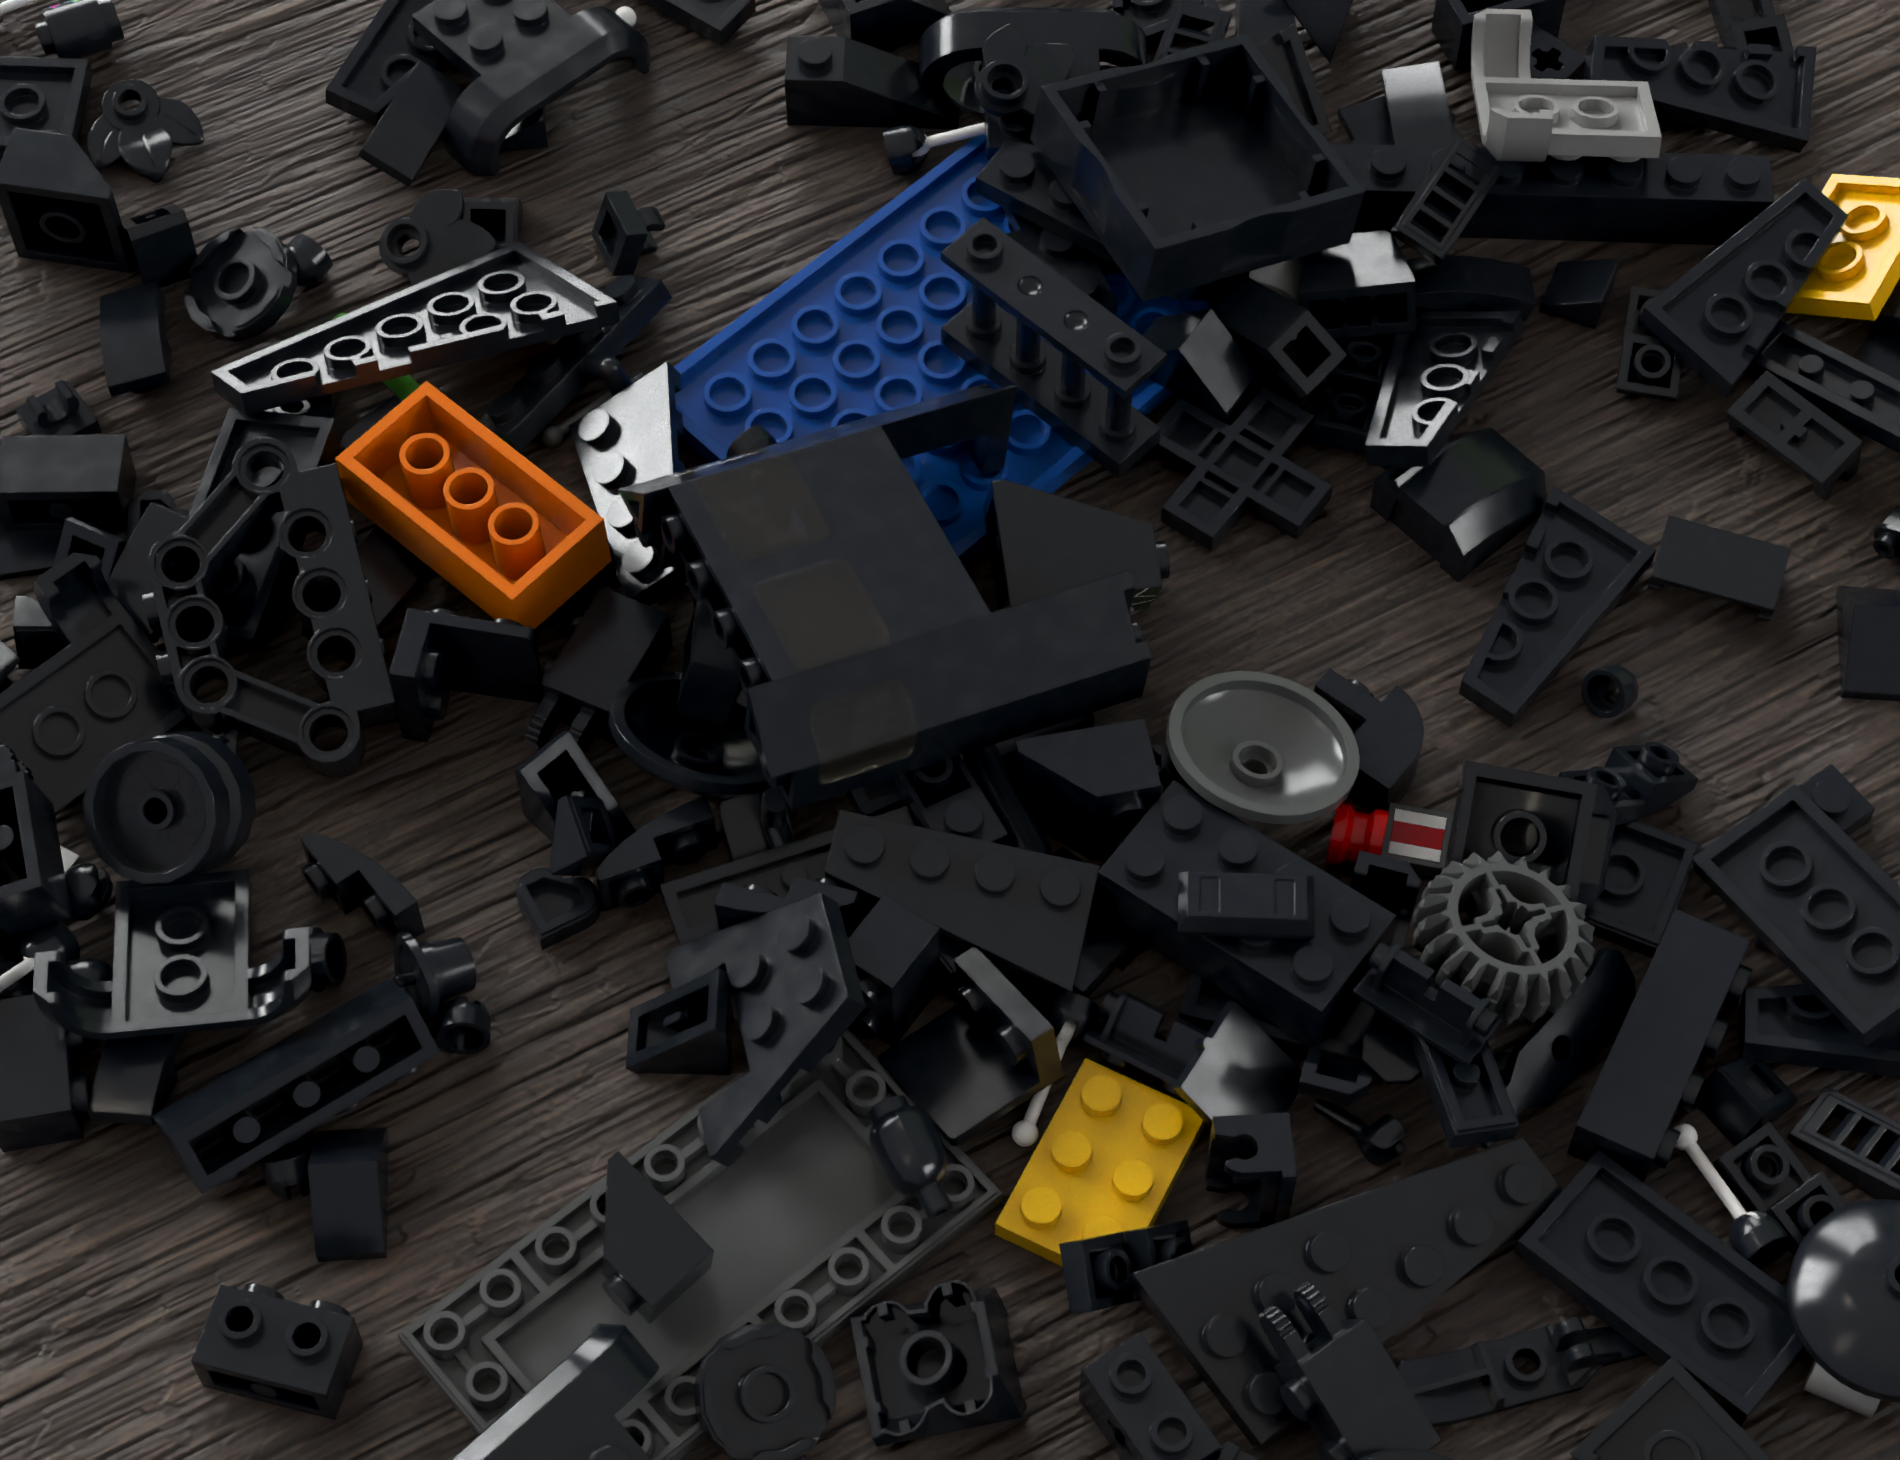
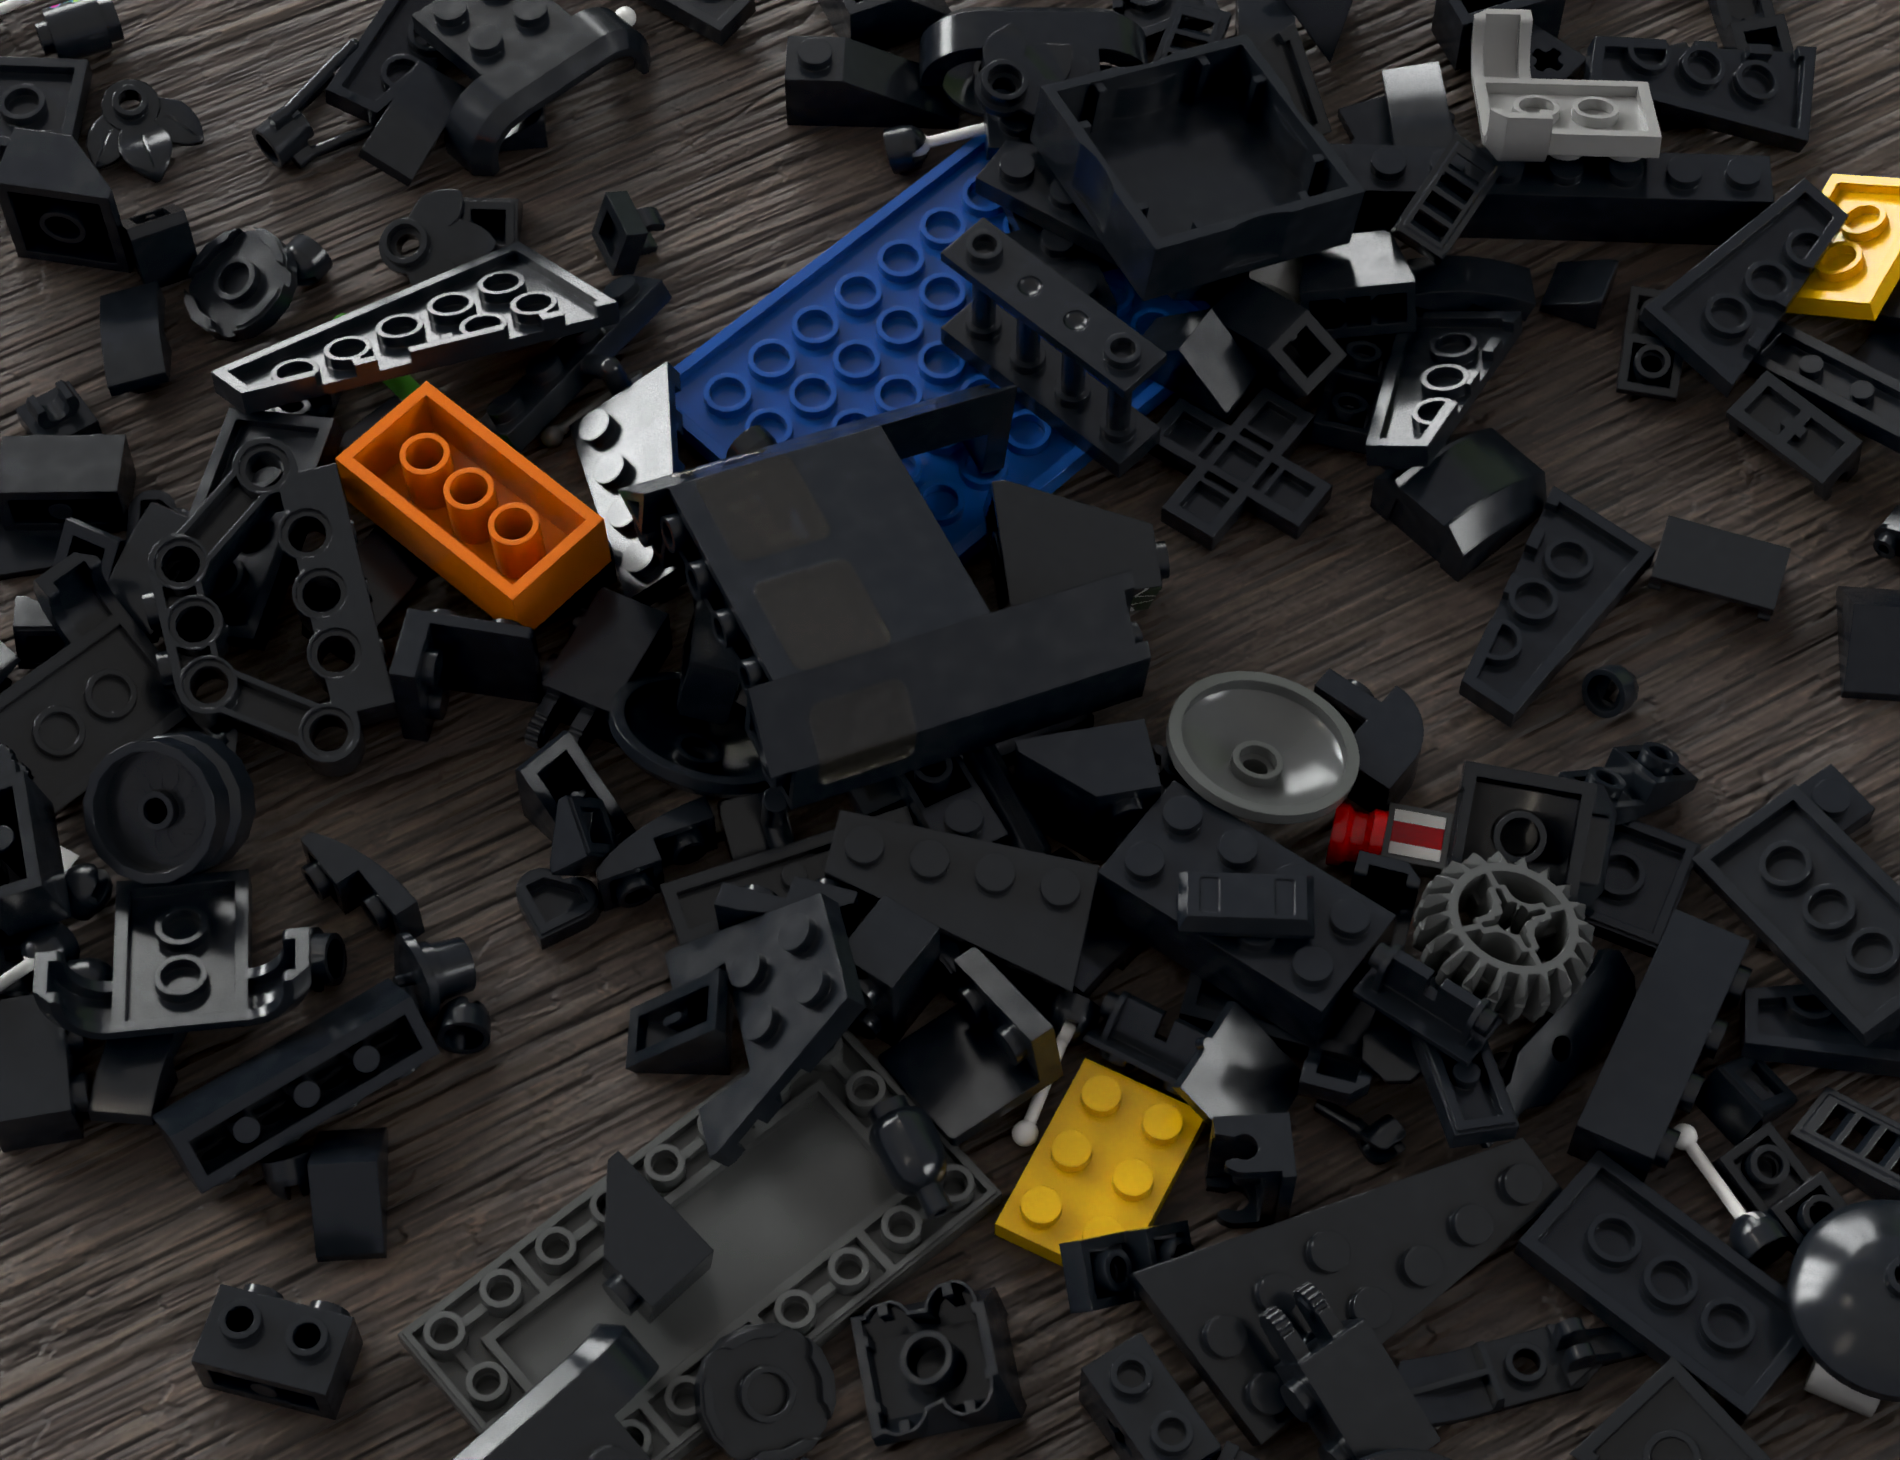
(287, 131): none -> black plant

